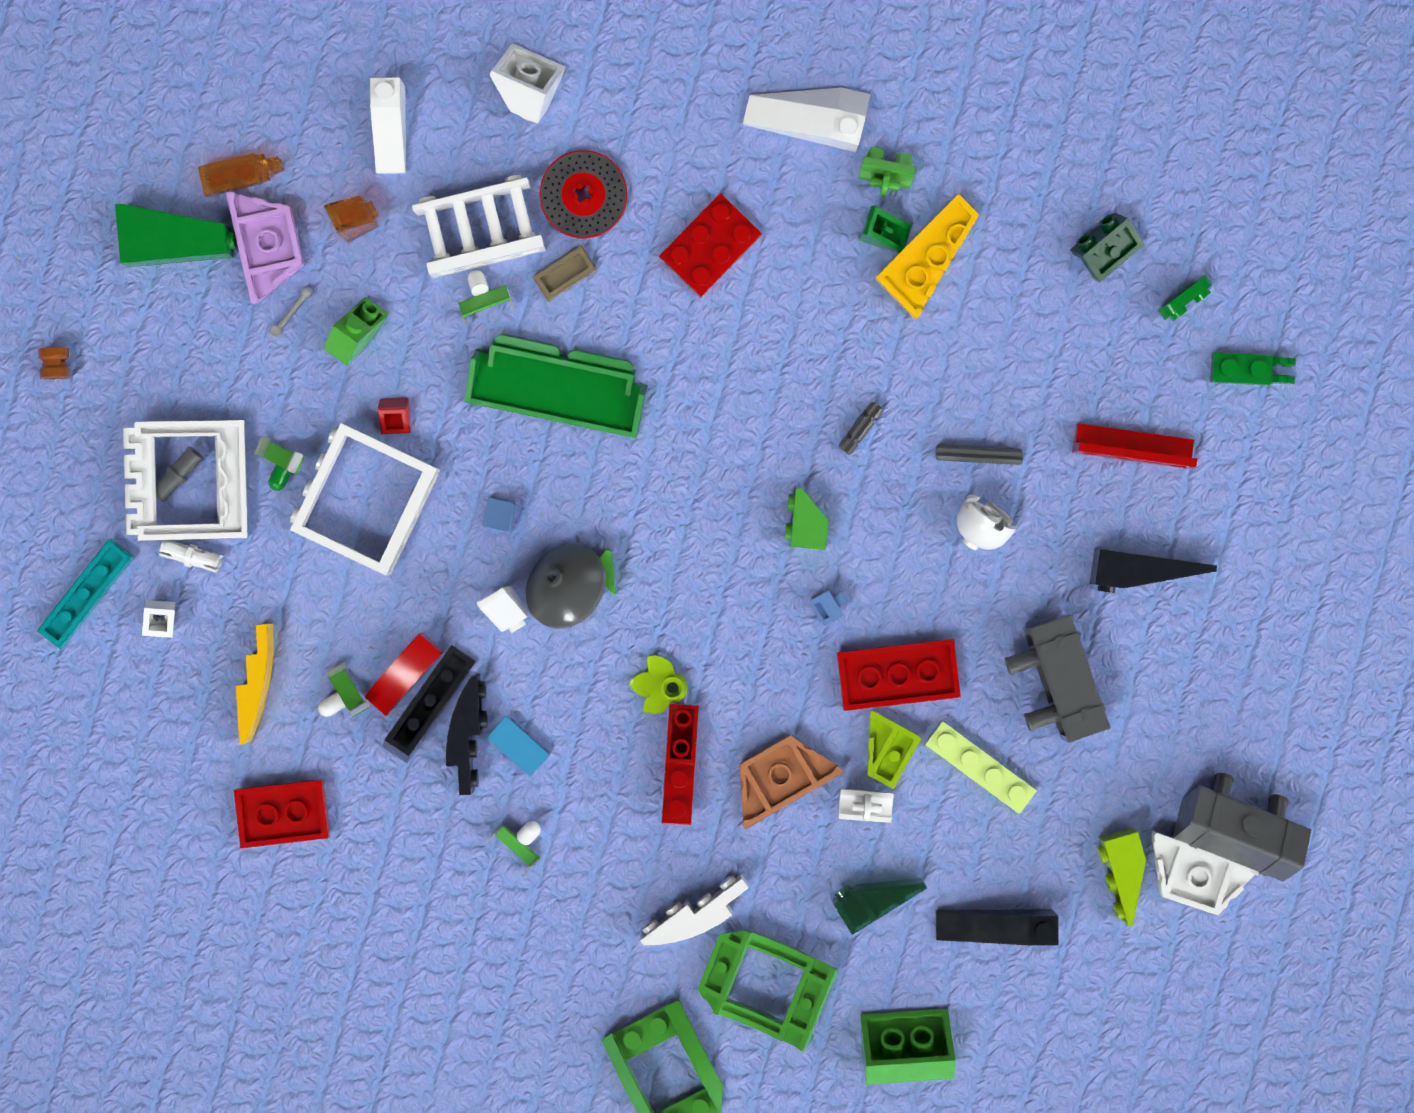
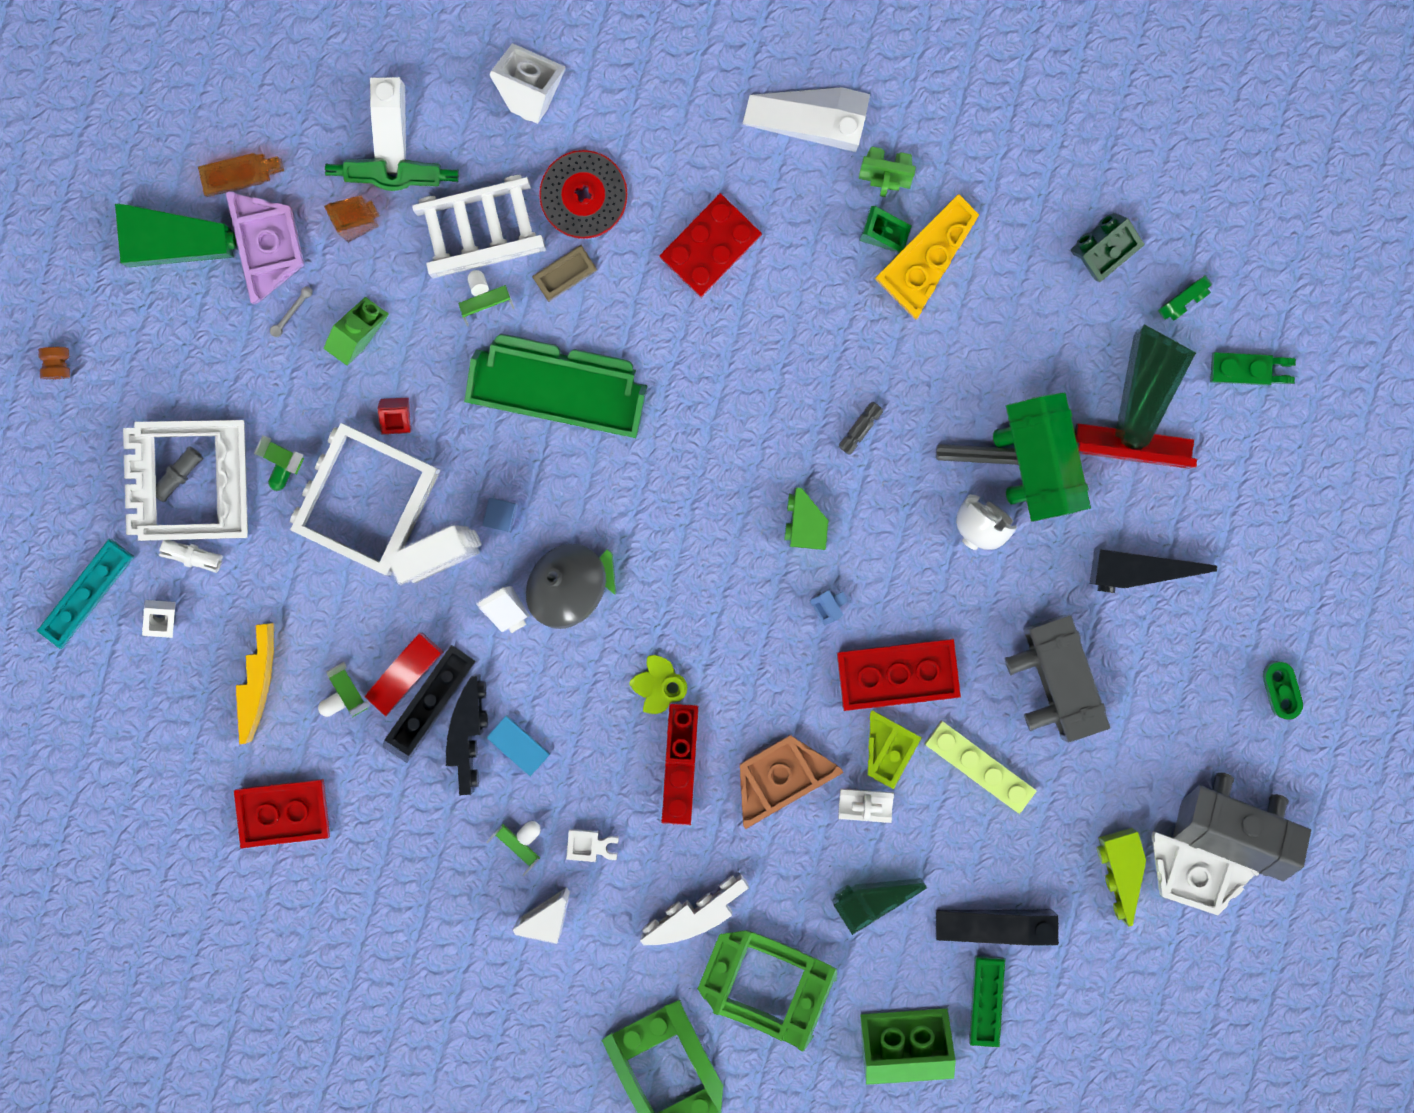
(375, 172): none -> green piece
(434, 554): none -> white arch
(545, 920): none -> white slope
(585, 845): none -> white plate
(987, 1001): none -> green plate
(1045, 456): none -> green piece
(1150, 384): none -> clear green slope
(1283, 689): none -> green plate

